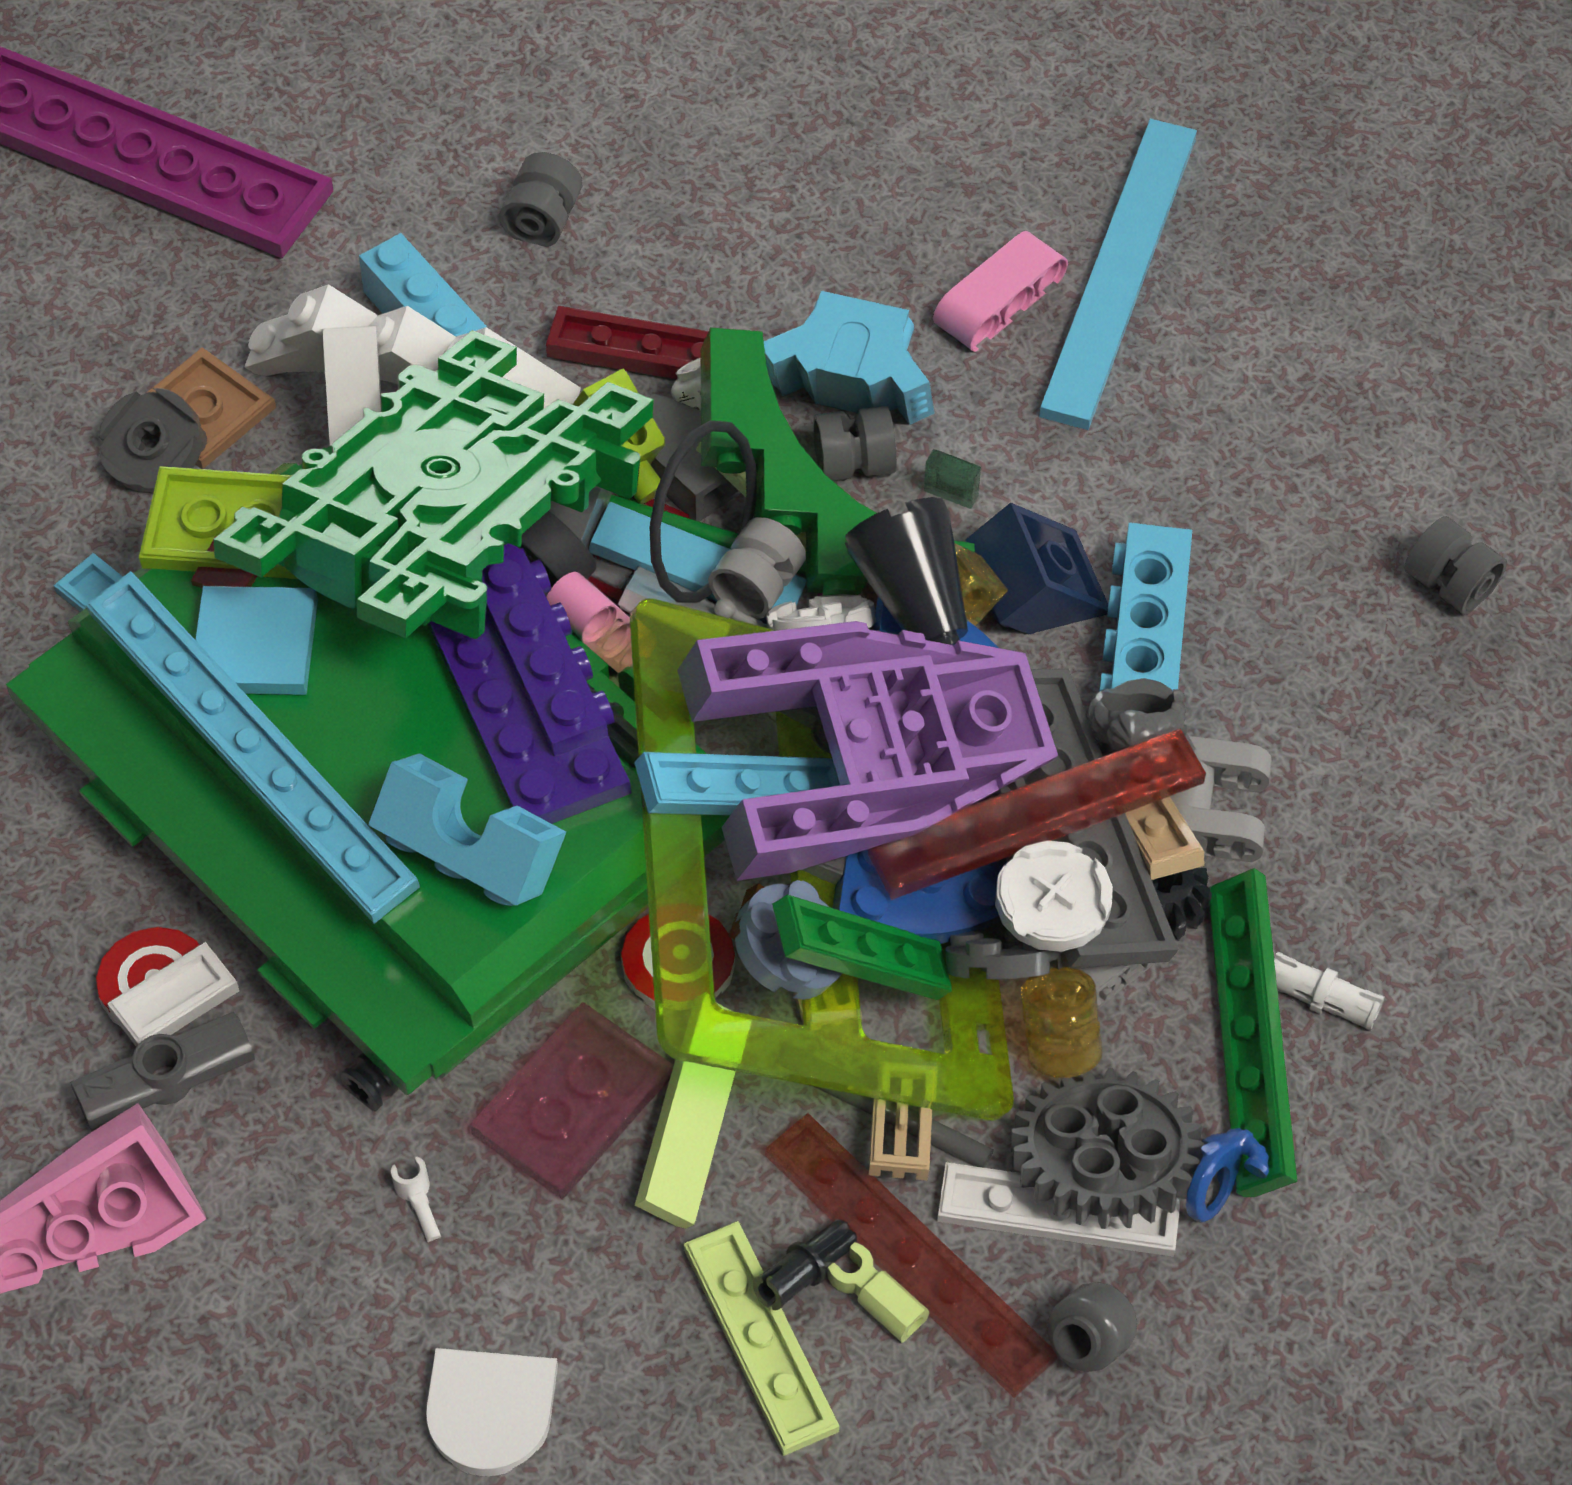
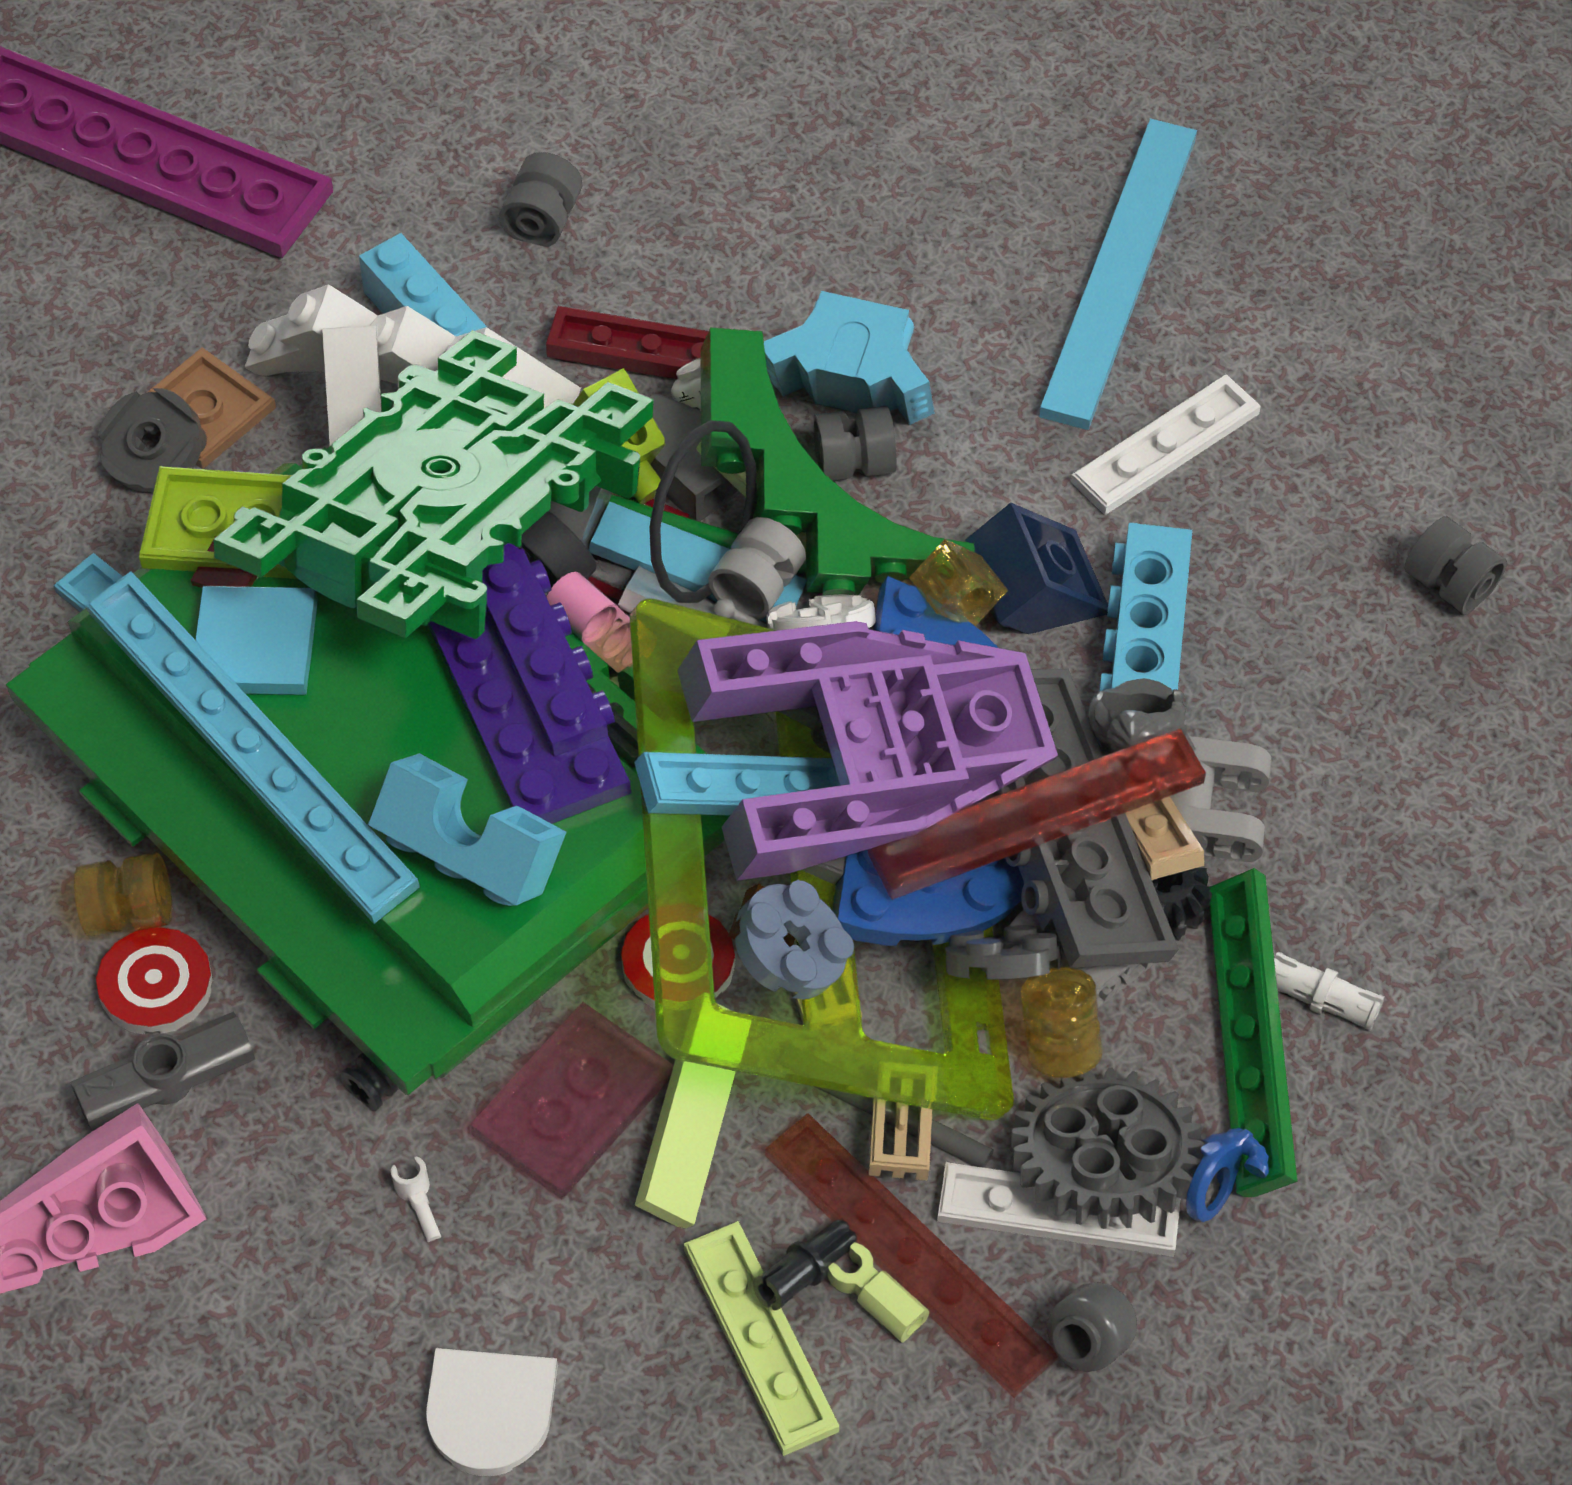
(104, 889): none -> clear yellow wheel
(174, 995): white tile -> none
(861, 947): green tile -> none
(913, 568): black cone -> none
(952, 478): clear green tile -> none
(998, 289): bright pink beam -> none
(1053, 896): white tile -> none
(1165, 444): none -> white tile

